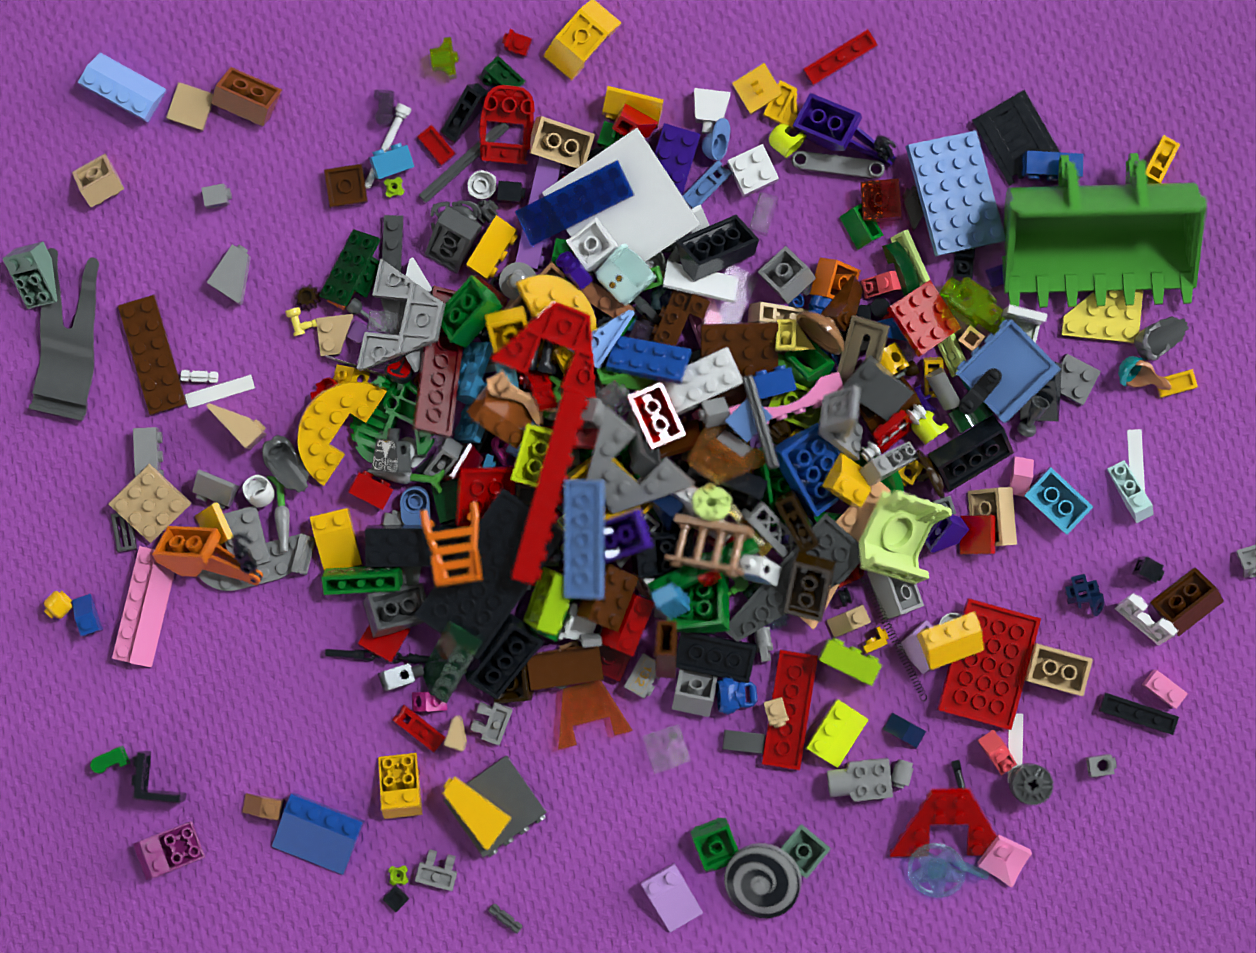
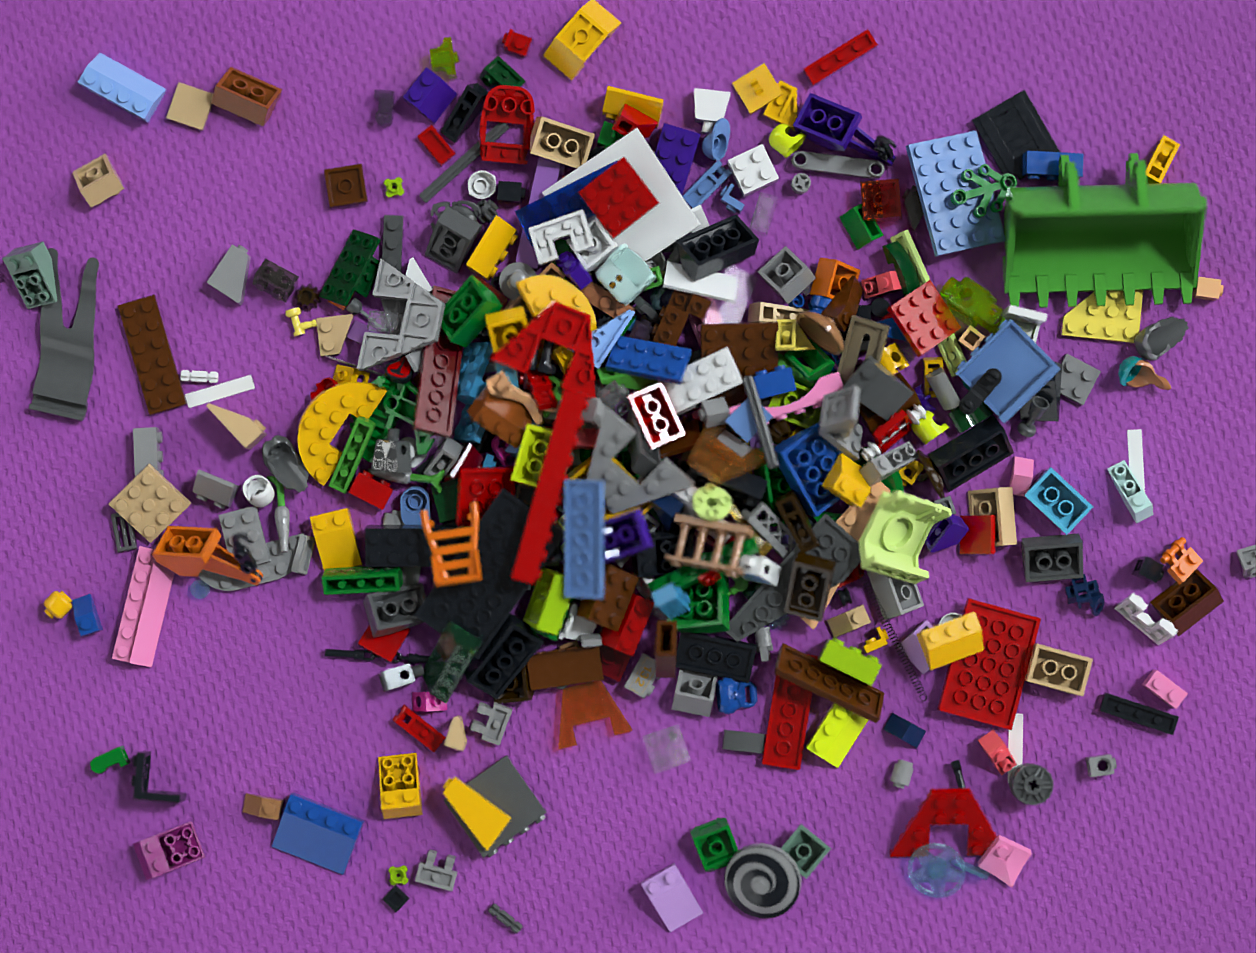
(200, 589): none -> clear light blue plate
(213, 518): yellow tile -> none
(216, 196): light grey brick -> none
(275, 280): none -> clear smoke brick
(352, 454): none -> bright green brick
(391, 161): dark azure brick -> none
(401, 113): white piece -> none
(430, 95): none -> dark purple slope
(550, 231): none -> white plate
(619, 197): none -> red plate
(732, 204): none -> medium blue bracket
(776, 712): tan bracket -> none
(801, 180): none -> light grey wheel
(829, 683): none -> reddish brown plate
(861, 780): light grey brick -> none
(909, 371): dark brown hinge -> none
(963, 264): black slope -> none
(985, 188): none -> green plant
(995, 276): dark purple tile -> none
(1052, 557): none -> dark grey slope
(1179, 383): yellow tile -> none
(1185, 565): none -> orange plate
(1208, 289): none -> light nougat brick

